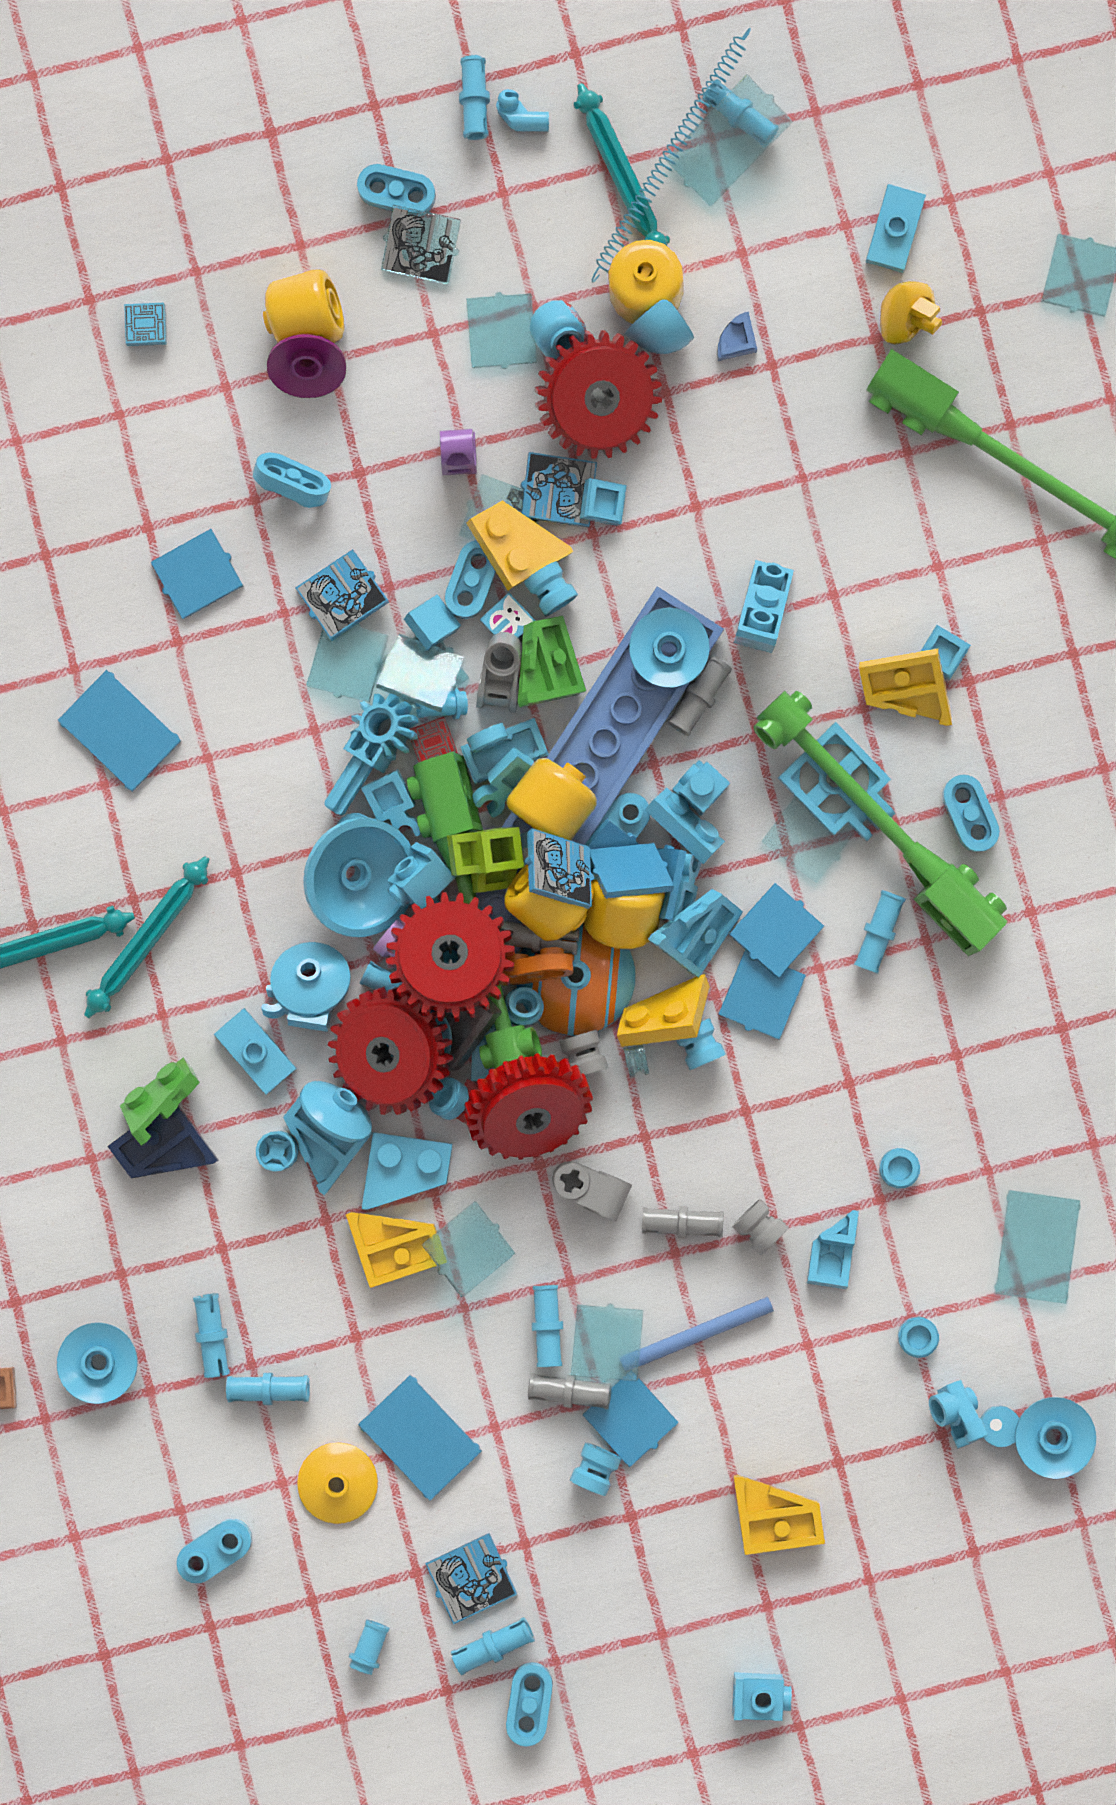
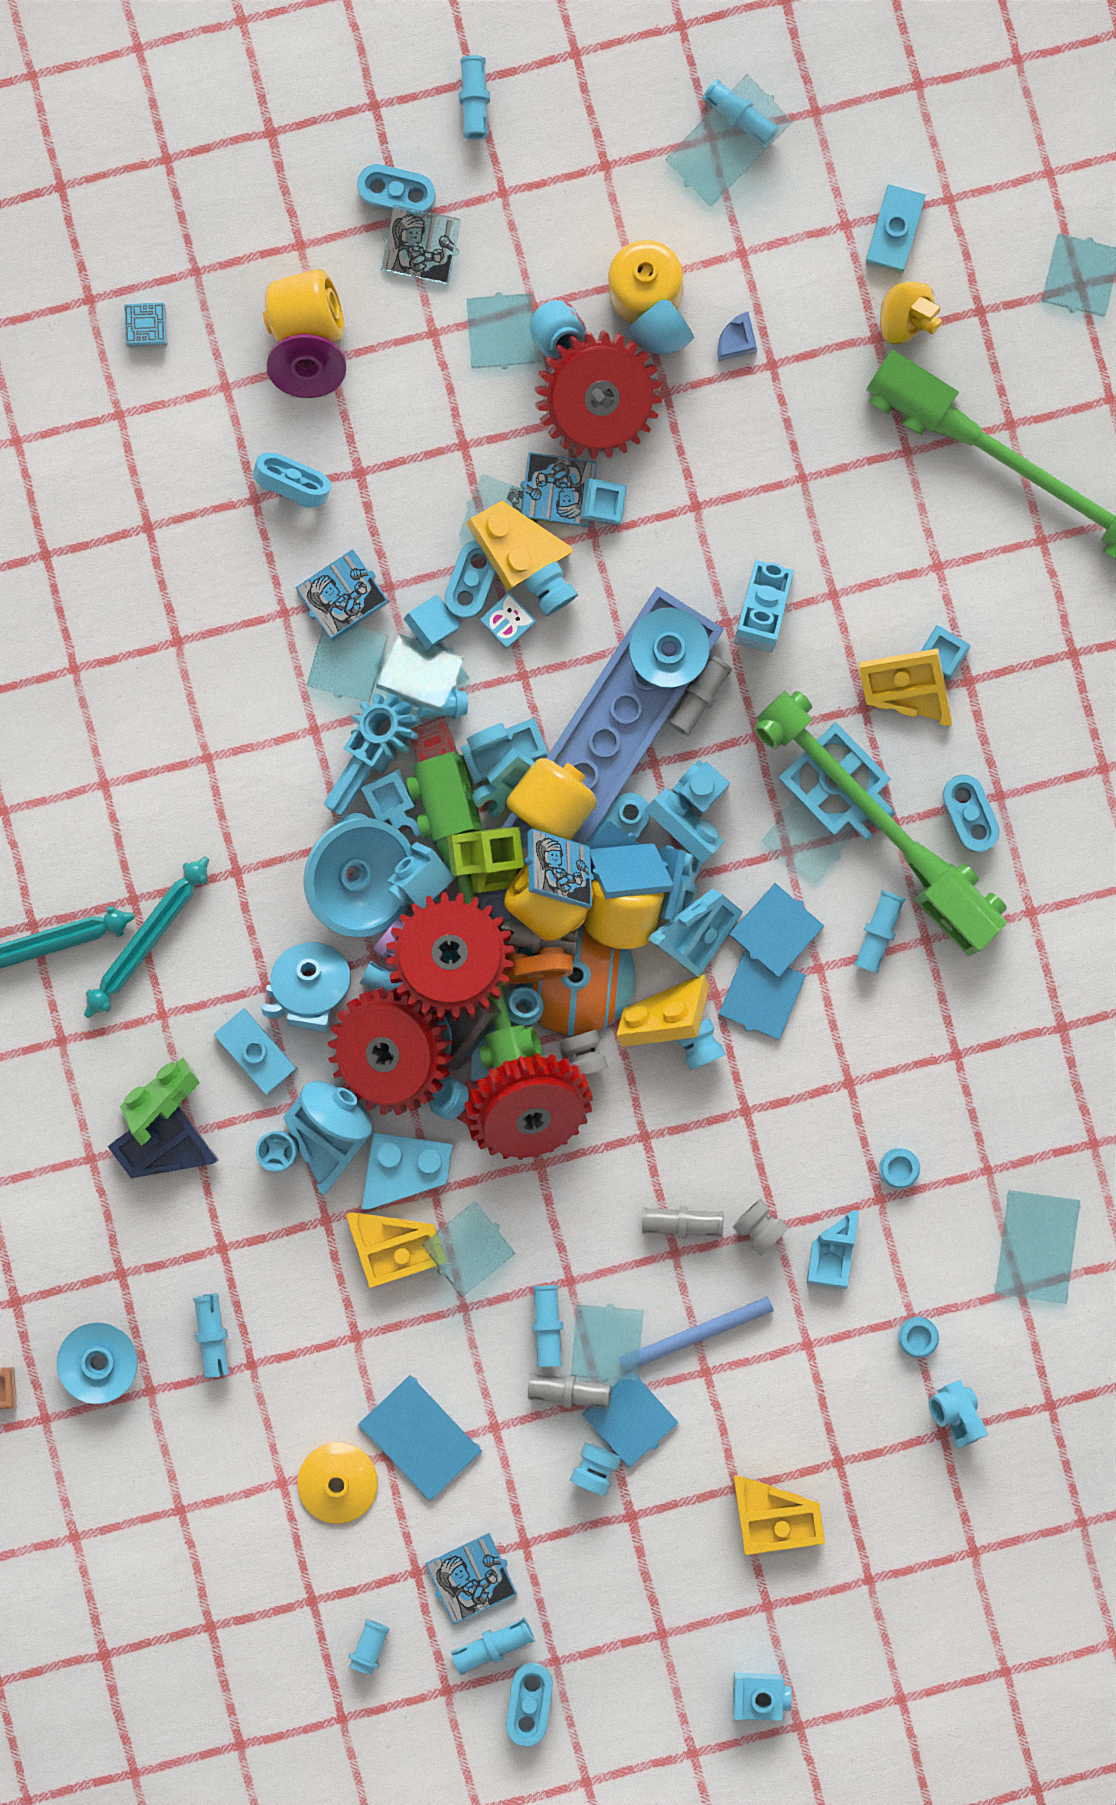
(119, 730): dark azure piece -> none
(197, 574): dark azure piece -> none
(213, 1550): medium azure plate -> none
(268, 1388): medium azure pin -> none
(458, 452): medium lavender leg -> none
(500, 679): light grey piece -> none
(517, 116): medium azure arm -> none
(548, 663): bright green wing -> none
(598, 1190): light grey piece -> none
(617, 163): teal wheel -> none
(636, 1060): clear light blue bush -> none
(669, 151): medium azure piece -> none
(1000, 1425): medium azure tile -> none
(1073, 1448): medium azure dish -> none

